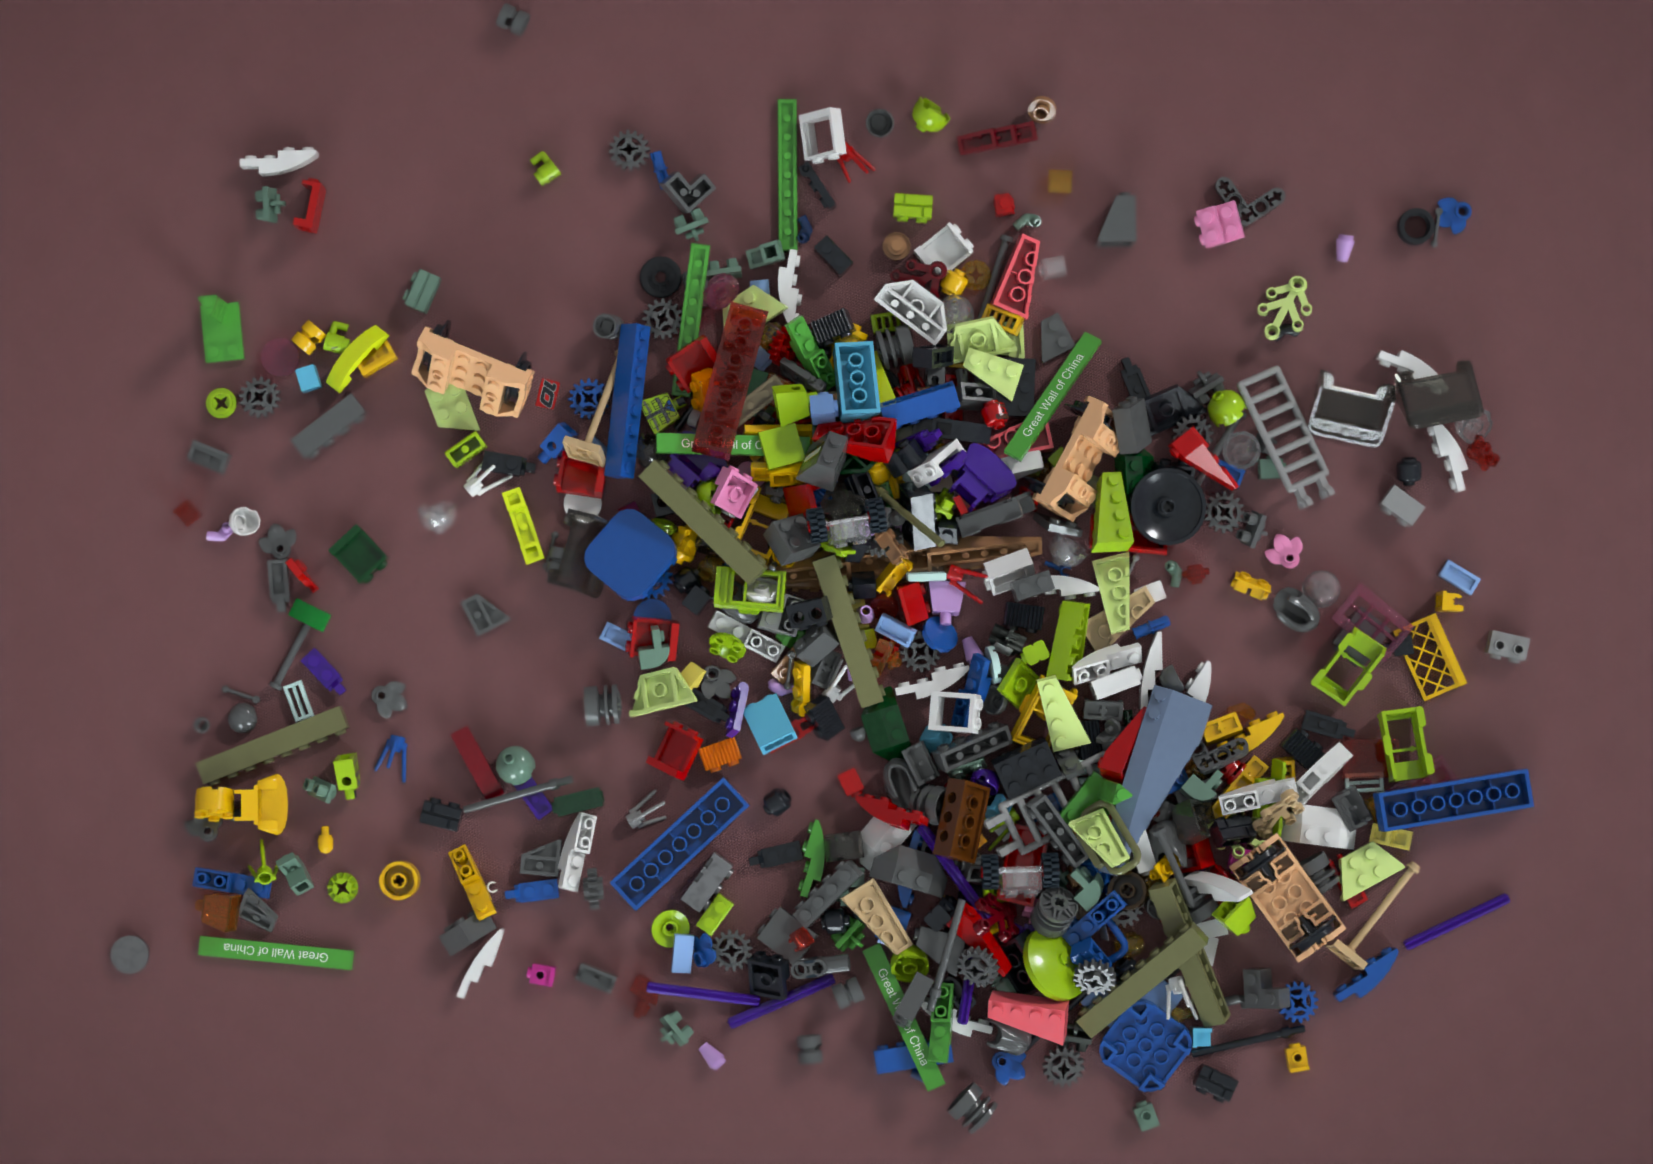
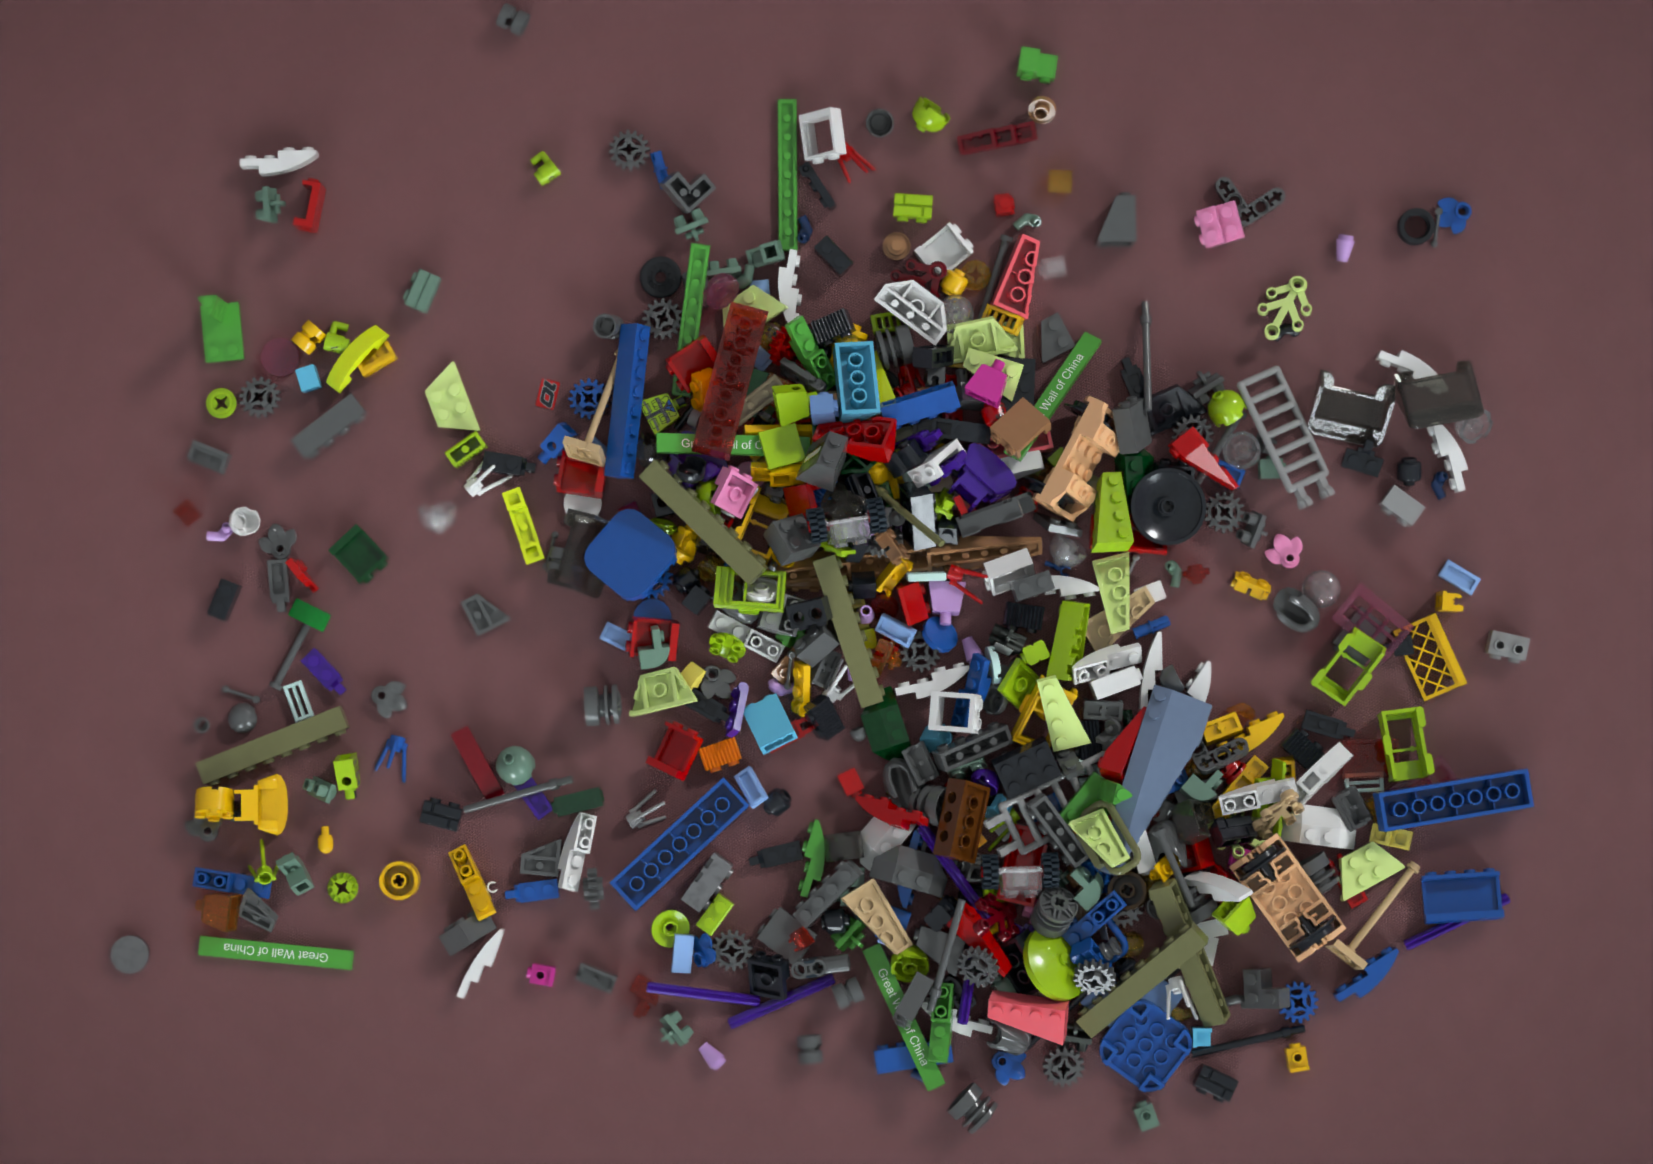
(224, 600): none -> black brick
(472, 371): light nougat piece -> none
(691, 470): none -> black hair
(746, 278): none -> sand green arm
(751, 787): none -> light blue tile
(988, 383): none -> dark pink torso
(1019, 427): none -> medium nougat panel
(1036, 65): none -> bright green brick
(1110, 948): none -> dark grey wheel
(1145, 321): none -> dark grey bar
(1363, 459): none -> black hinge
(1437, 484): none -> dark blue arm
(1461, 896): none -> blue panel
(1482, 453): clear red hips -> none

